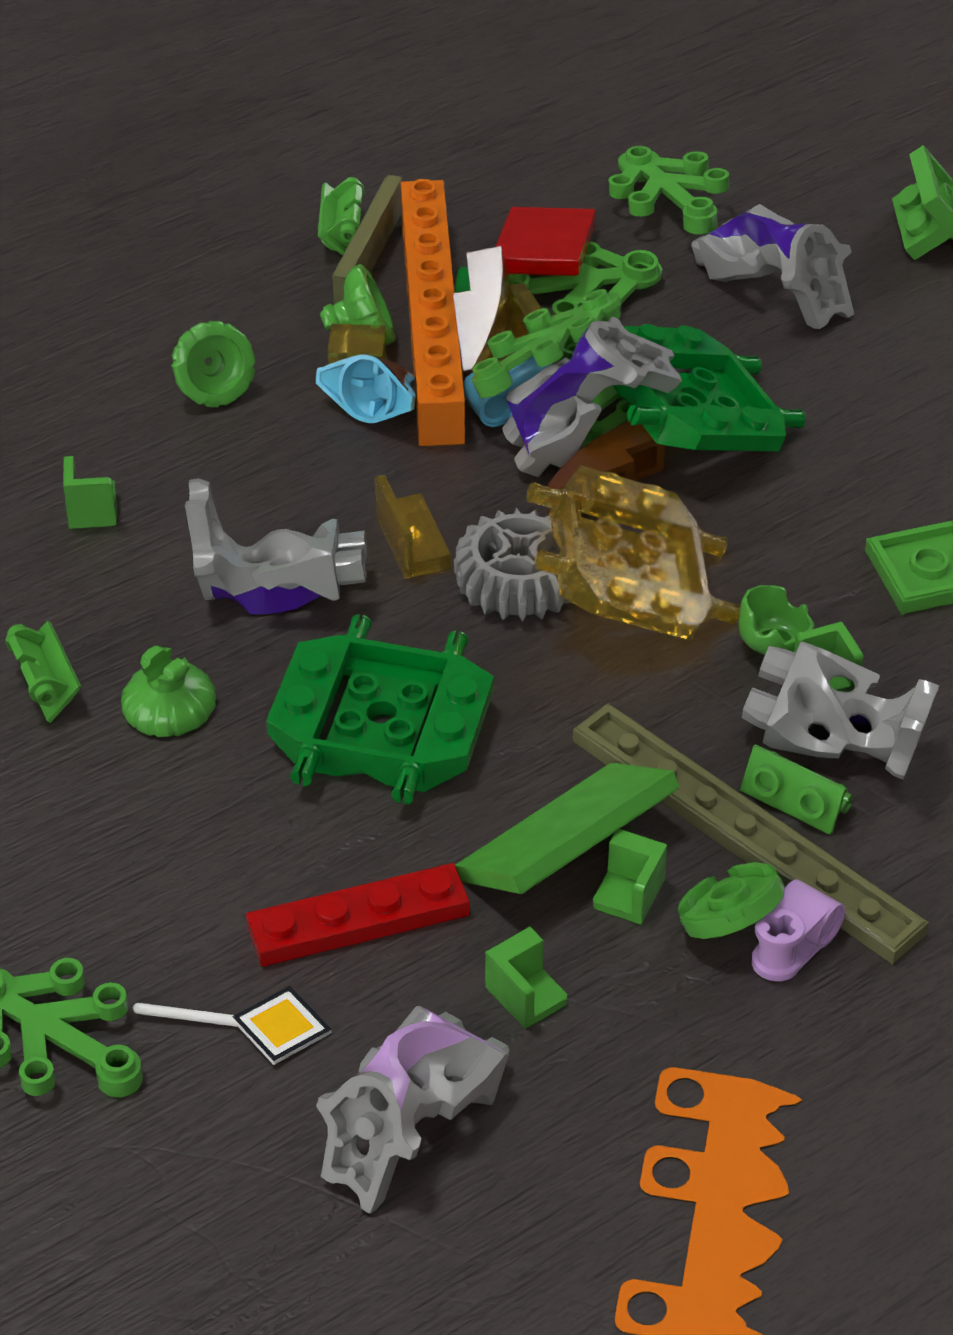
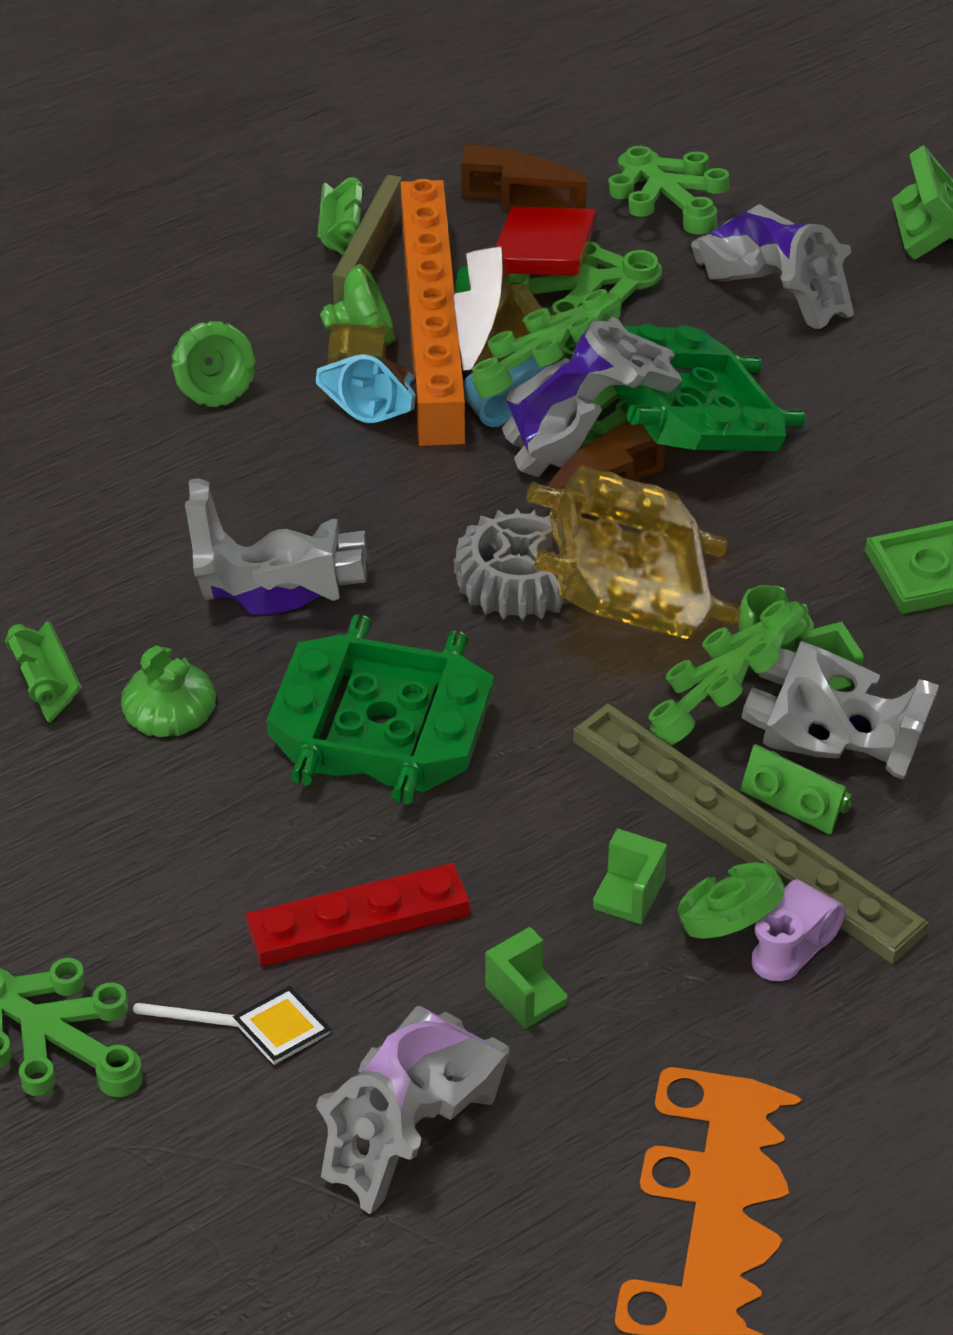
(88, 500): bright green panel -> none
(410, 531): clear yellow panel -> none
(519, 179): none -> reddish brown slope
(567, 827): bright green tile -> none
(725, 672): none -> bright green plant

